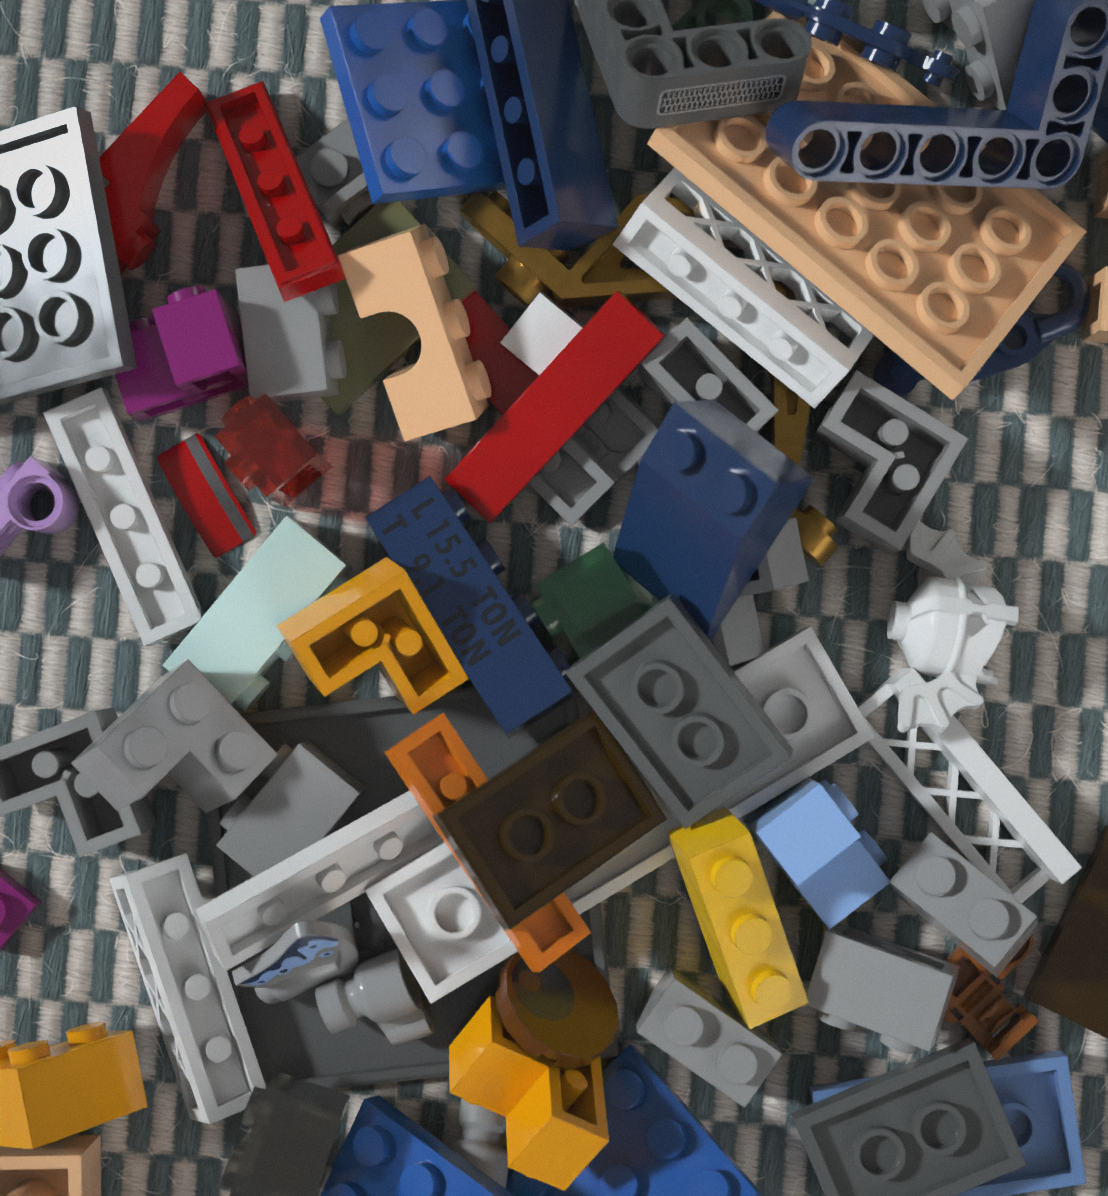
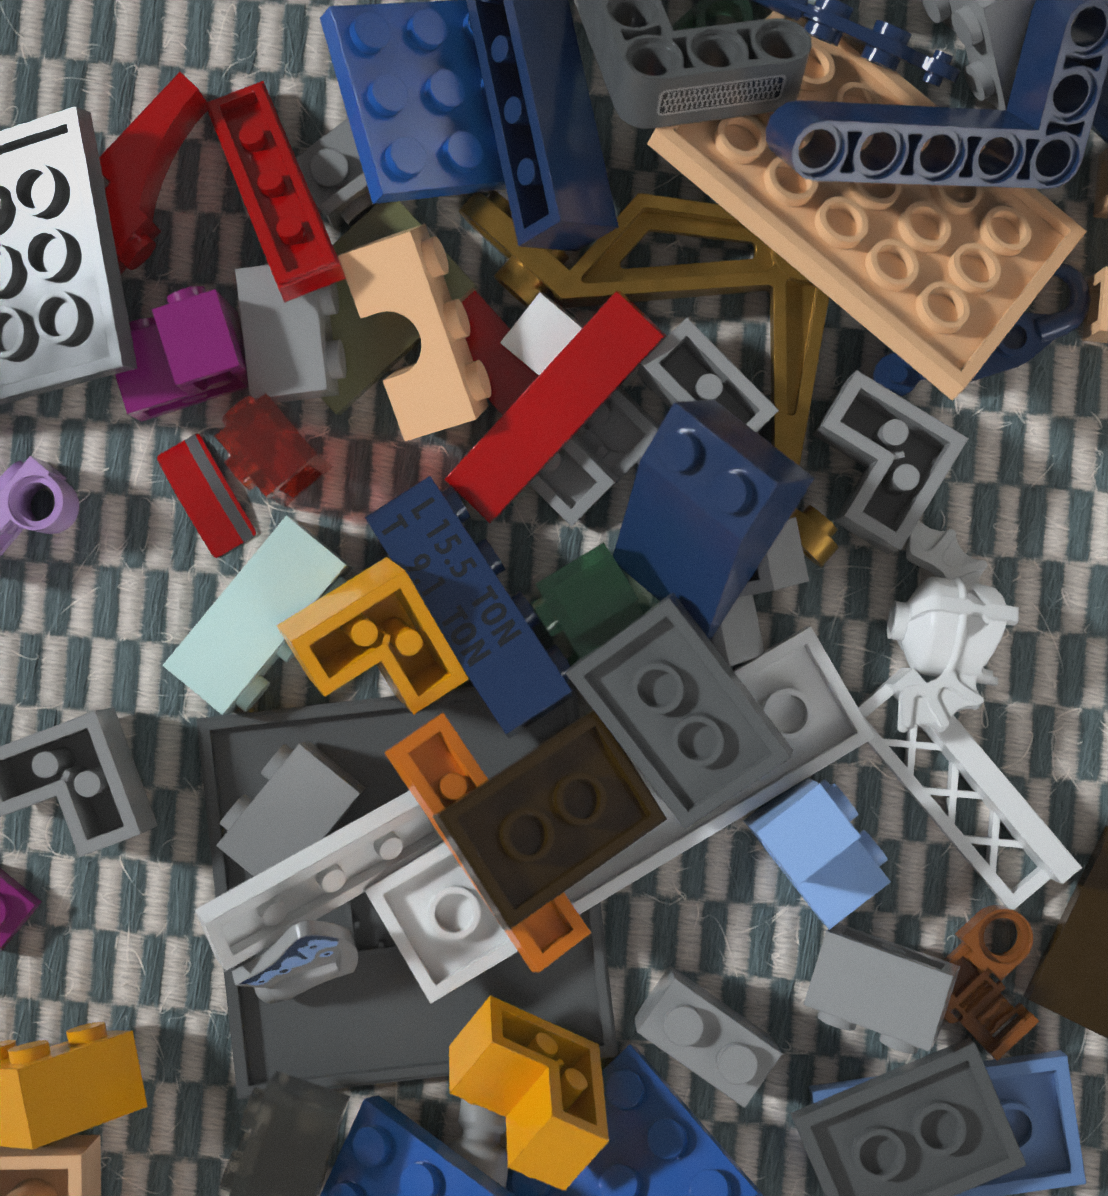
(124, 516): white plate -> none
(177, 730): light grey brick -> none
(188, 989): white fence -> none
(383, 992): light grey piece -> none
(558, 1011): reddish brown tile -> none
(738, 917): yellow brick -> none
(740, 293): white fence -> none
(964, 904): light grey brick -> none

